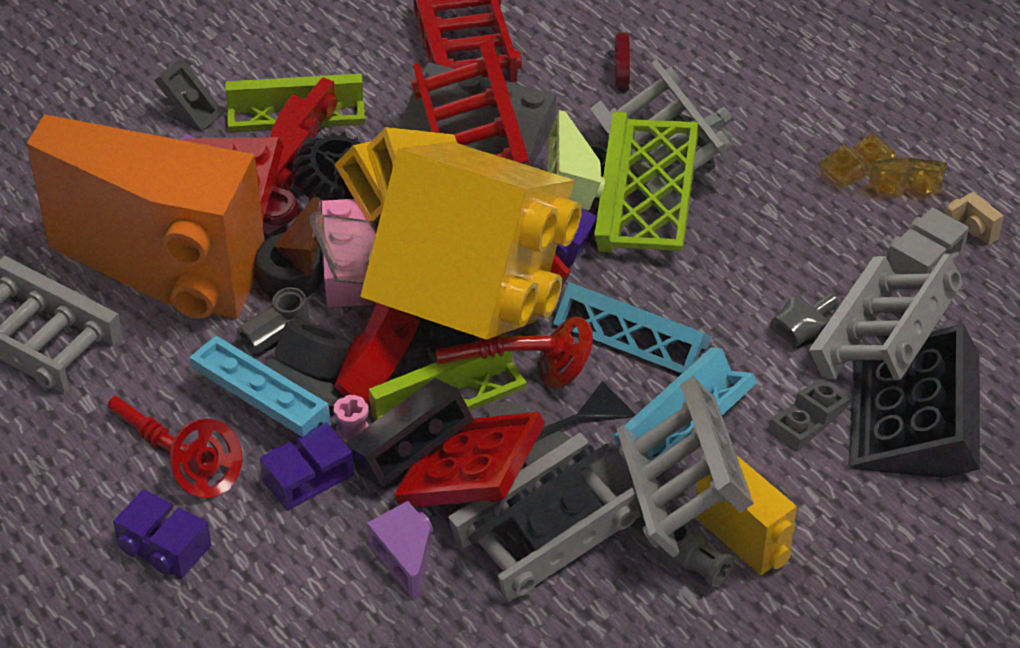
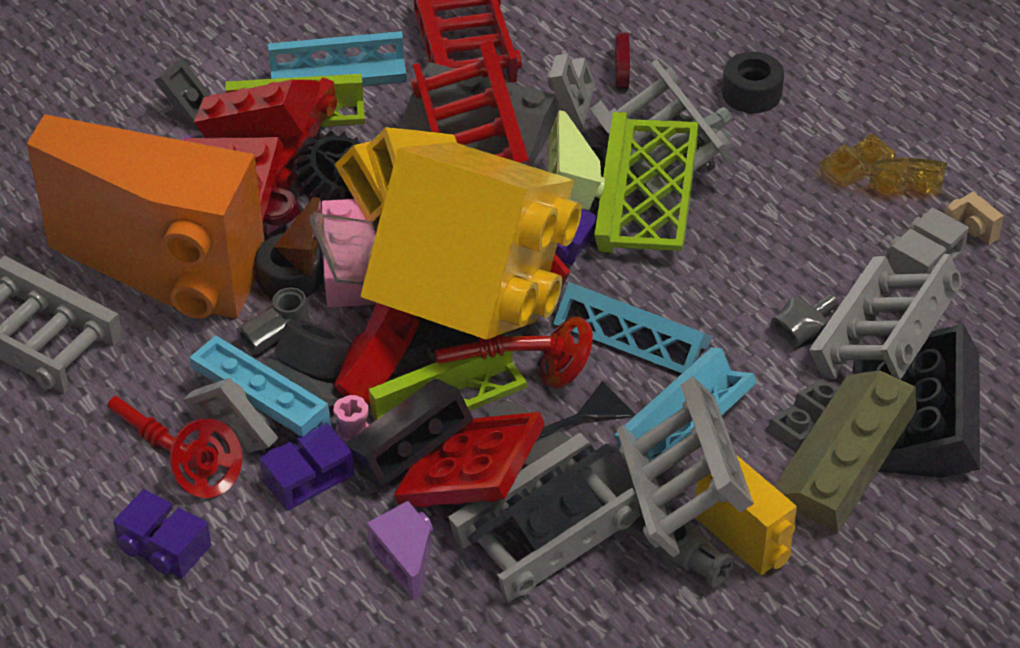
(229, 404): none -> light grey plate
(259, 111): none -> red slope
(373, 65): none -> medium azure fence
(572, 86): none -> light grey plate
(753, 82): none -> black tyre
(847, 446): none -> olive slope

